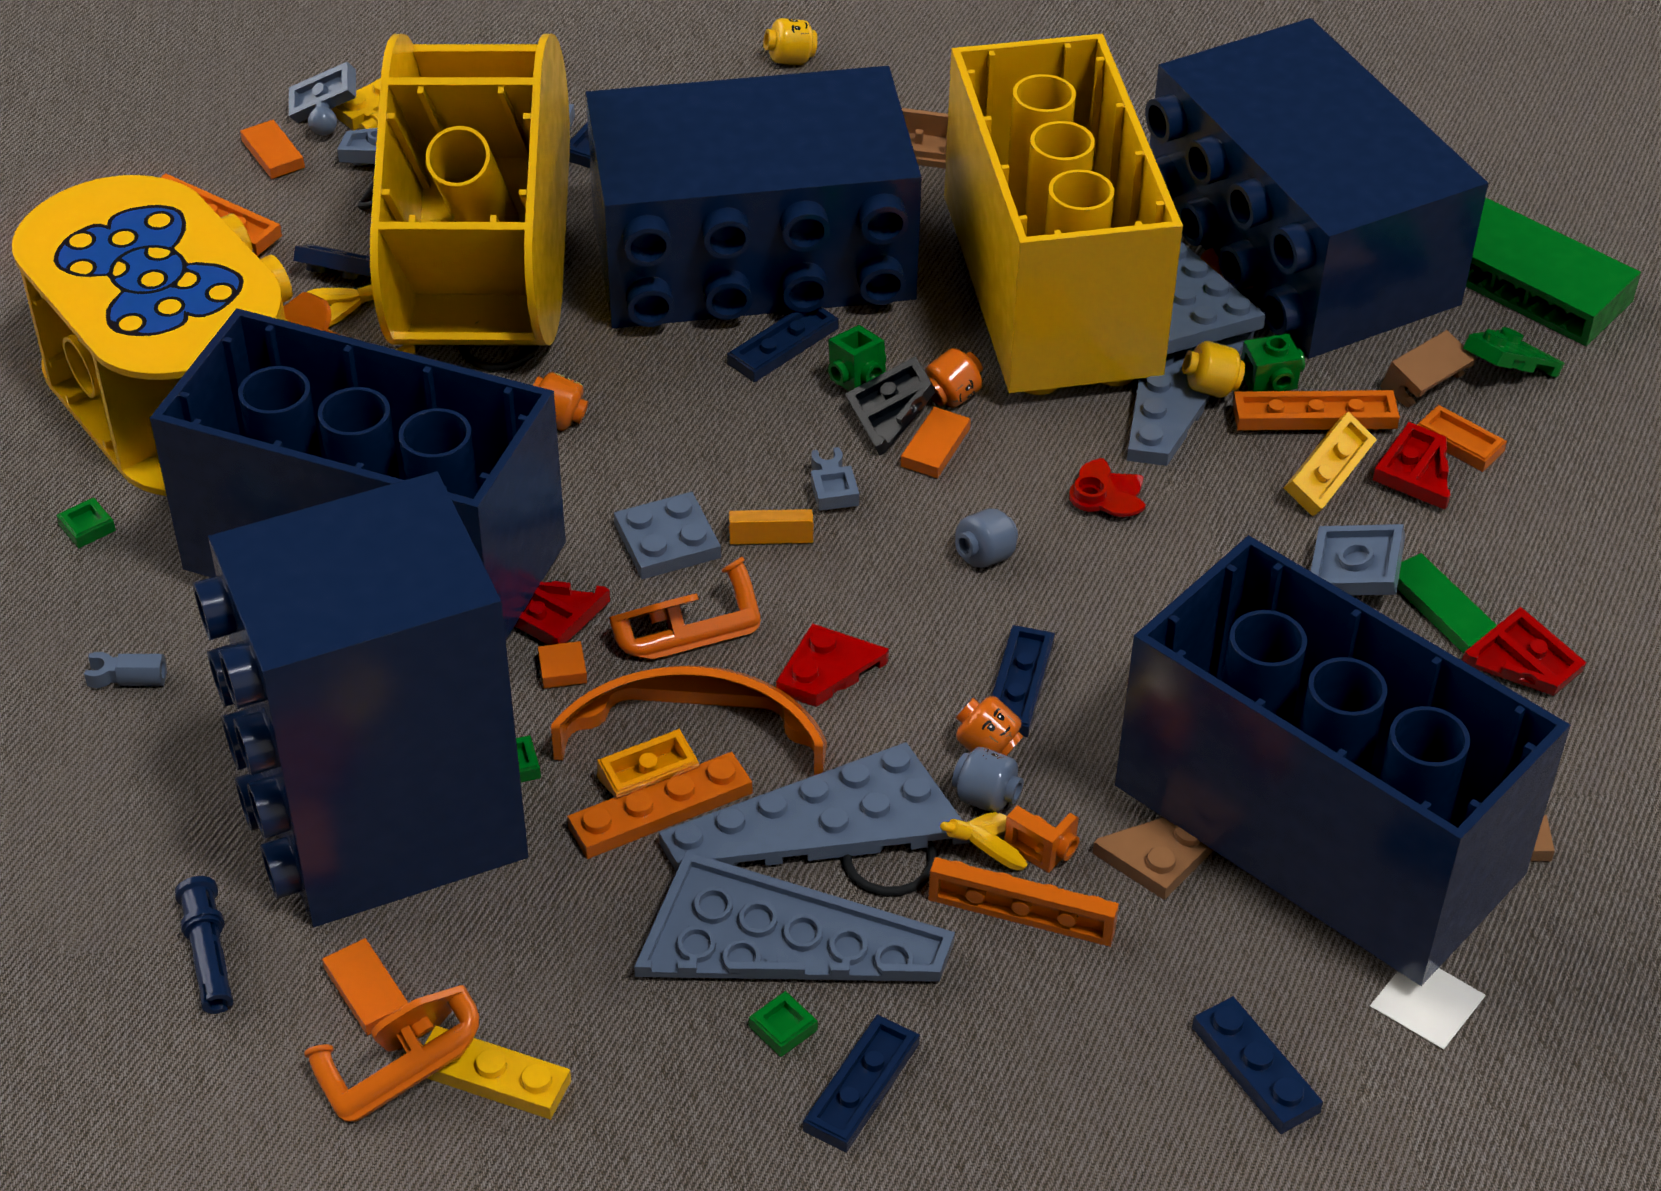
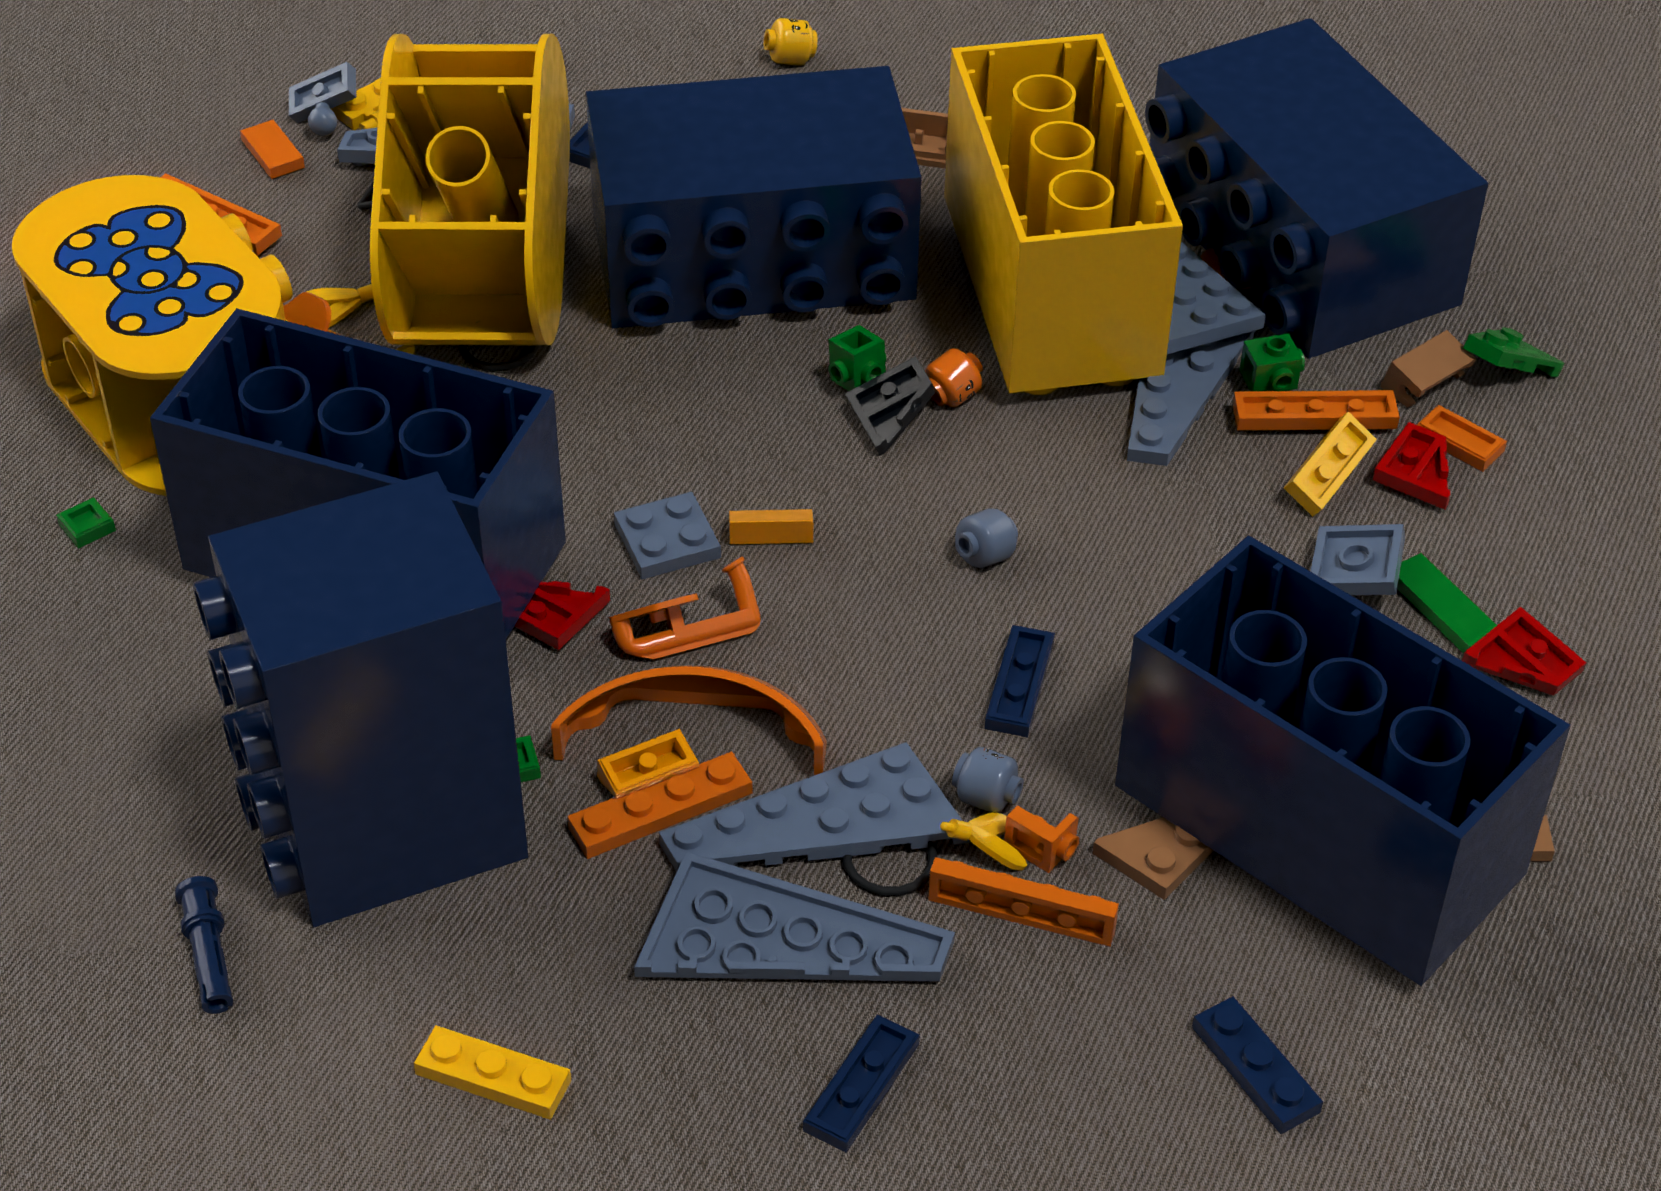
(126, 670): sand blue bar -> none
(321, 259): dark blue plate -> none
(364, 983): orange tile -> none
(395, 1032): orange piece -> none
(562, 664): orange tile -> none
(568, 398): orange head -> none
(781, 342): dark blue tile -> none
(783, 1023): green tile -> none
(826, 664): red wing -> none
(832, 483): sand blue plate -> none
(935, 442): orange tile -> none
(988, 726): orange head -> none
(1106, 491): red plate -> none
(1213, 369): yellow head -> none
(1429, 1010): white sticker -> none
(1548, 275): green brick -> none

